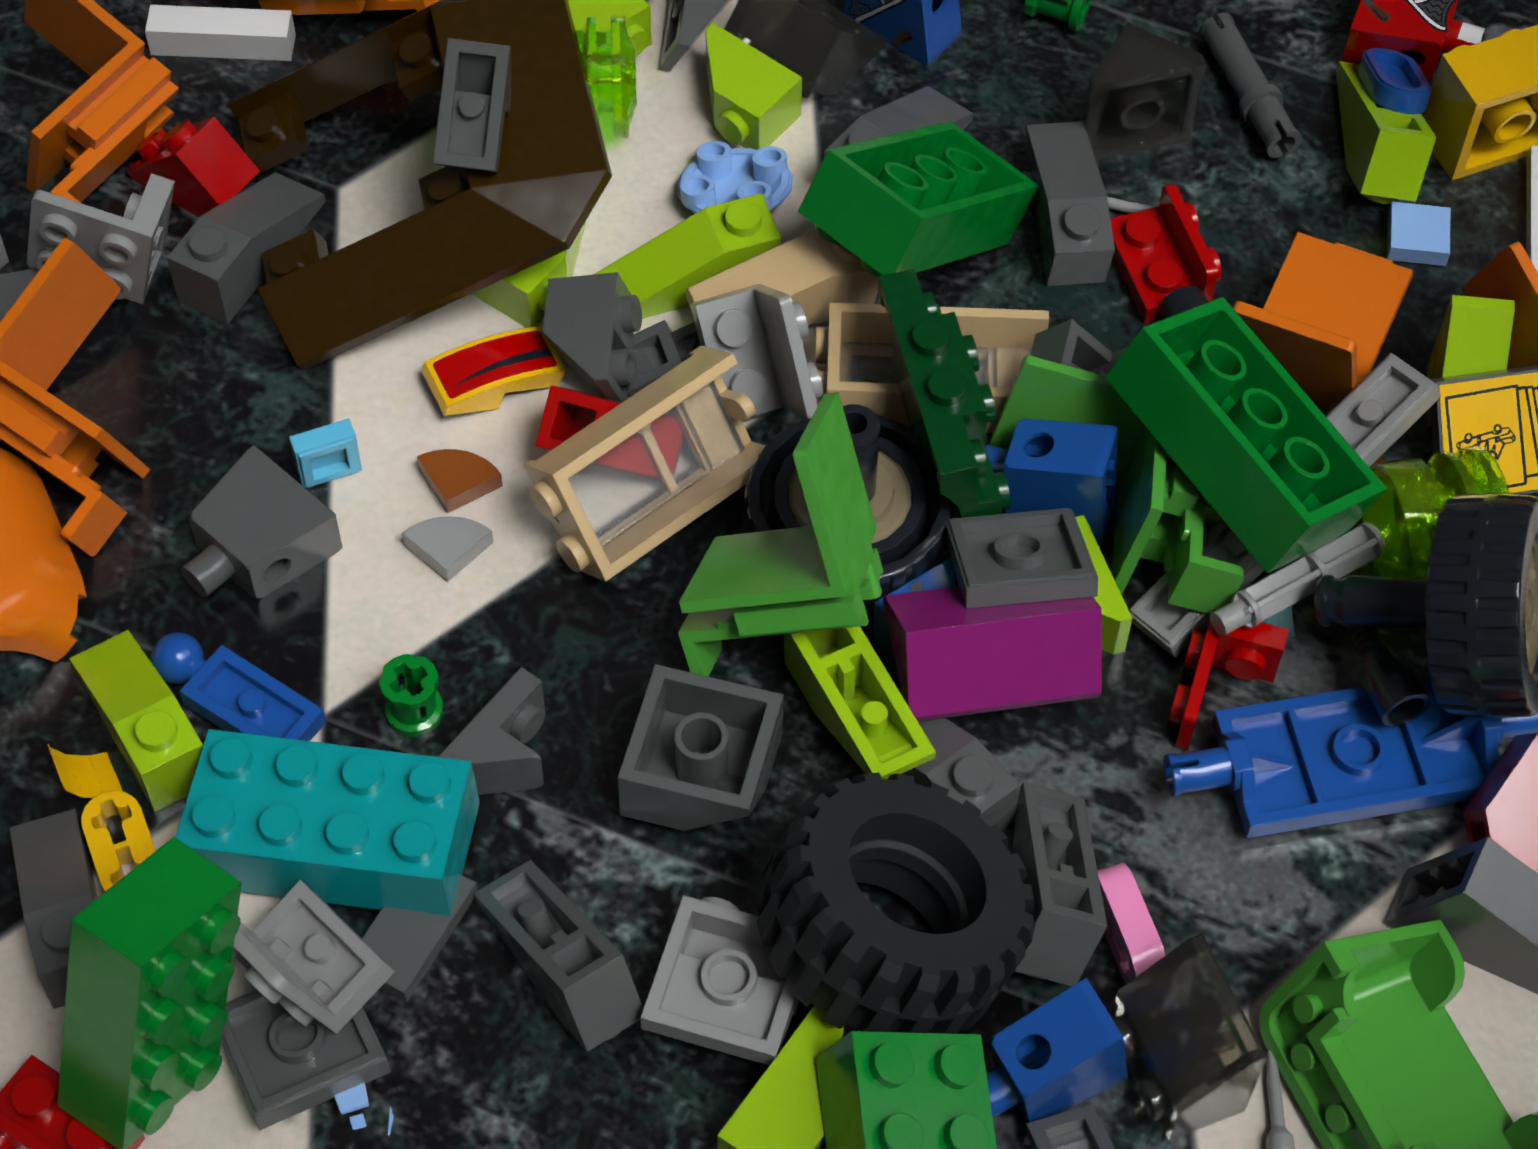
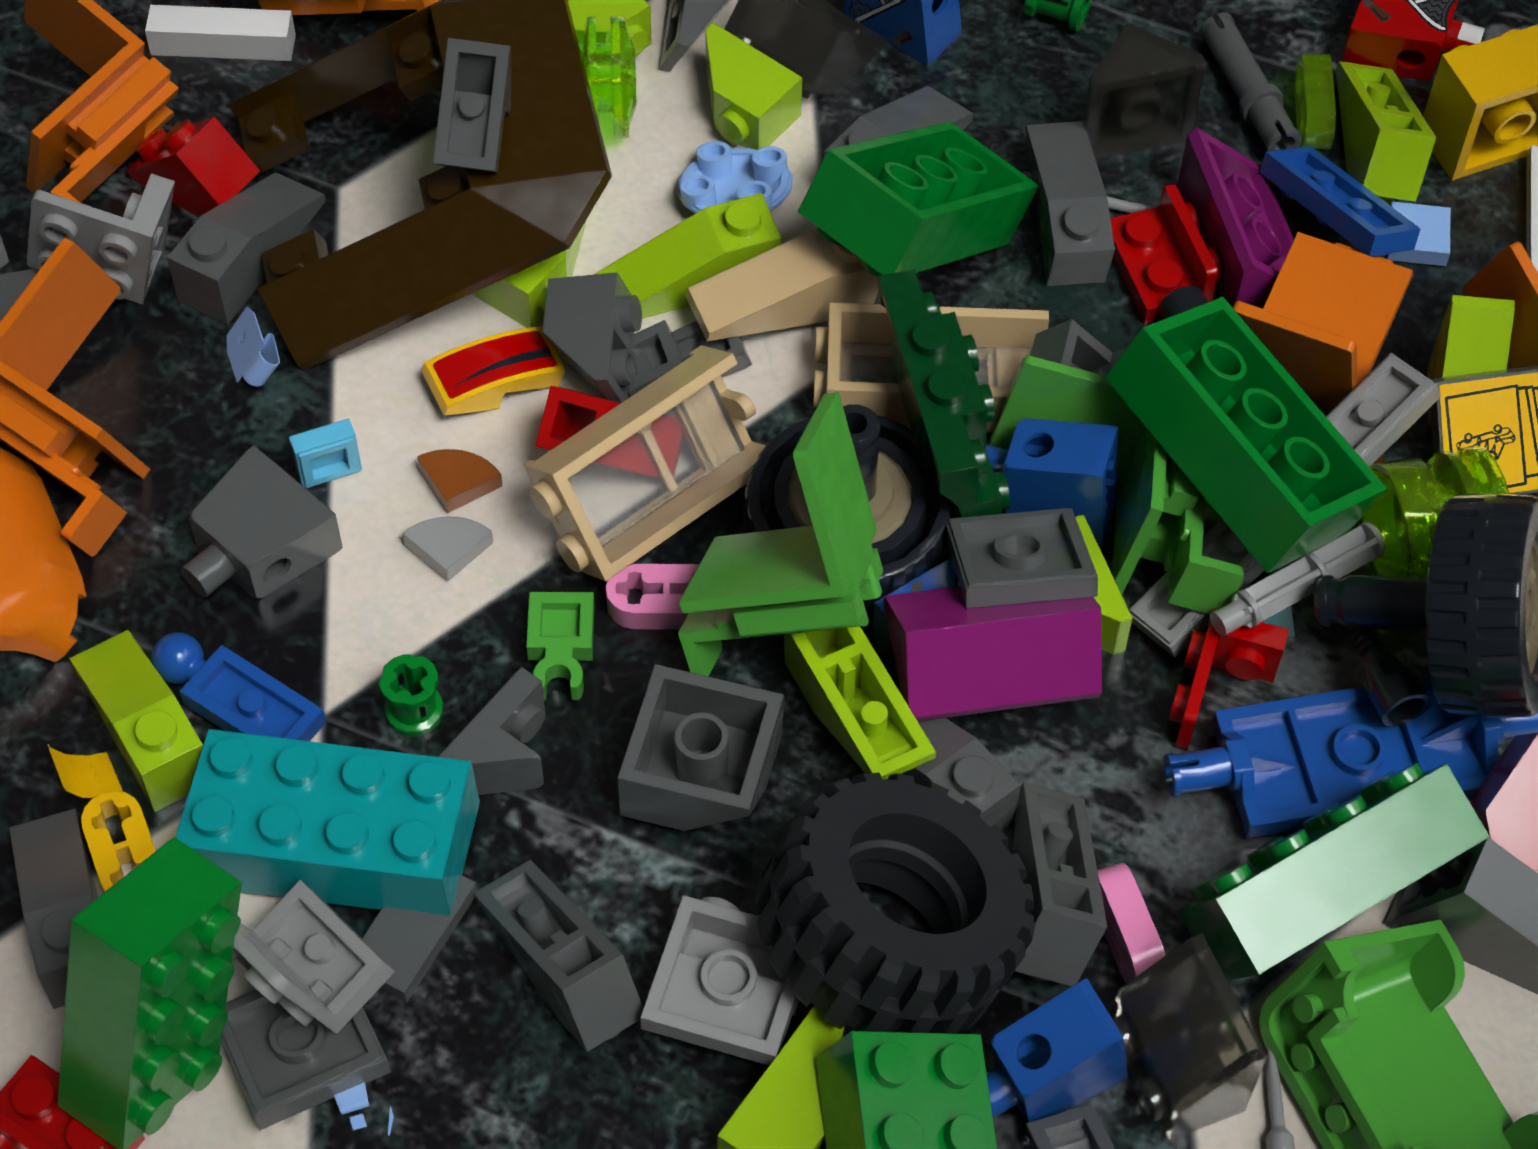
(246, 355): none -> light blue piece
(560, 636): none -> bright green plate
(661, 592): none -> bright pink beam
(766, 340): light grey bracket -> none
(1235, 217): none -> magenta slope
(1315, 100): none -> clear neon green beam
(1338, 870): none -> brick
(1339, 201): none -> blue plate
(1394, 81): blue tile -> none

